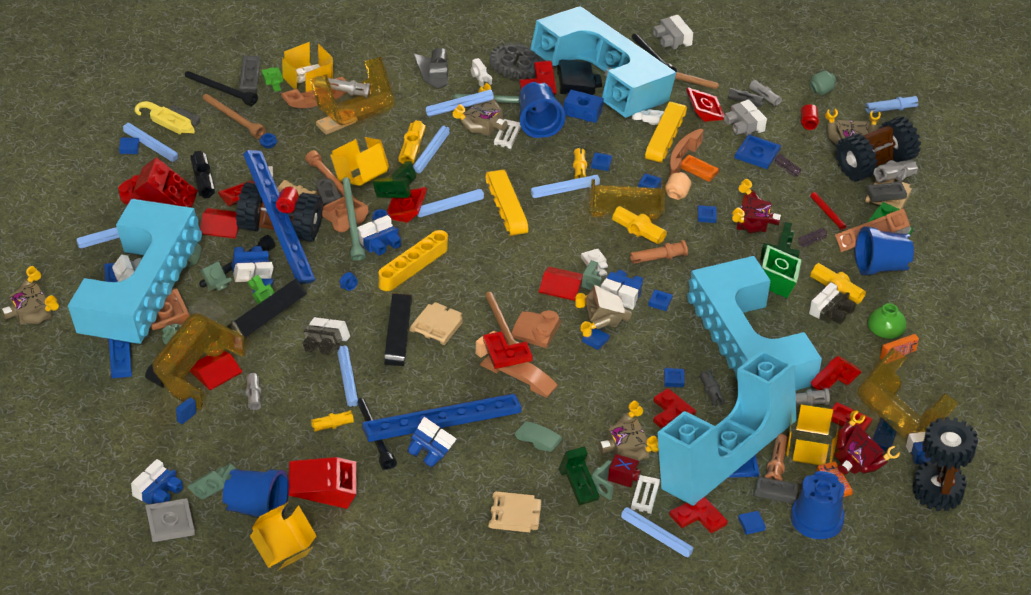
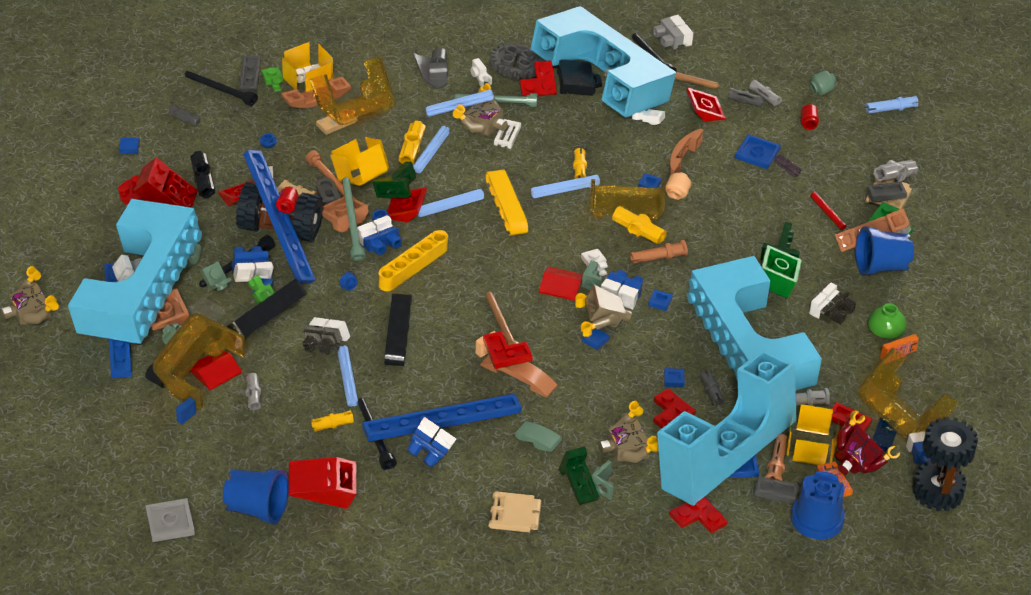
(97, 238): light blue axle -> none
(150, 142): light blue axle -> none
(155, 483): hips -> none
(166, 118): light yellow plate -> none
(211, 482): sand green bracket -> none
(219, 223): red slope -> none
(255, 129): medium nougat piece -> none
(282, 538): yellow piece -> none
(350, 87): light grey pin -> none
(437, 322): tan plate -> none
(536, 327): nougat slope -> none
(548, 115): blue piece -> none
(583, 106): blue brick -> none
(601, 161): blue tile -> none
(624, 470): dark red brick -> none
(642, 507): white tile -> none
(657, 532): light blue axle -> none
(665, 131): yellow beam -> none
(699, 168): orange tile -> none
(707, 214): blue tile -> none
(745, 118): light grey hips -> none
(751, 522): blue tile -> none
(754, 211): dark red torso -> none
(816, 236): piece -> none
(836, 370): red plate -> none
(840, 279): yellow piece -> none
(842, 129): dark tan torso -> none
(863, 153): black plate -> none

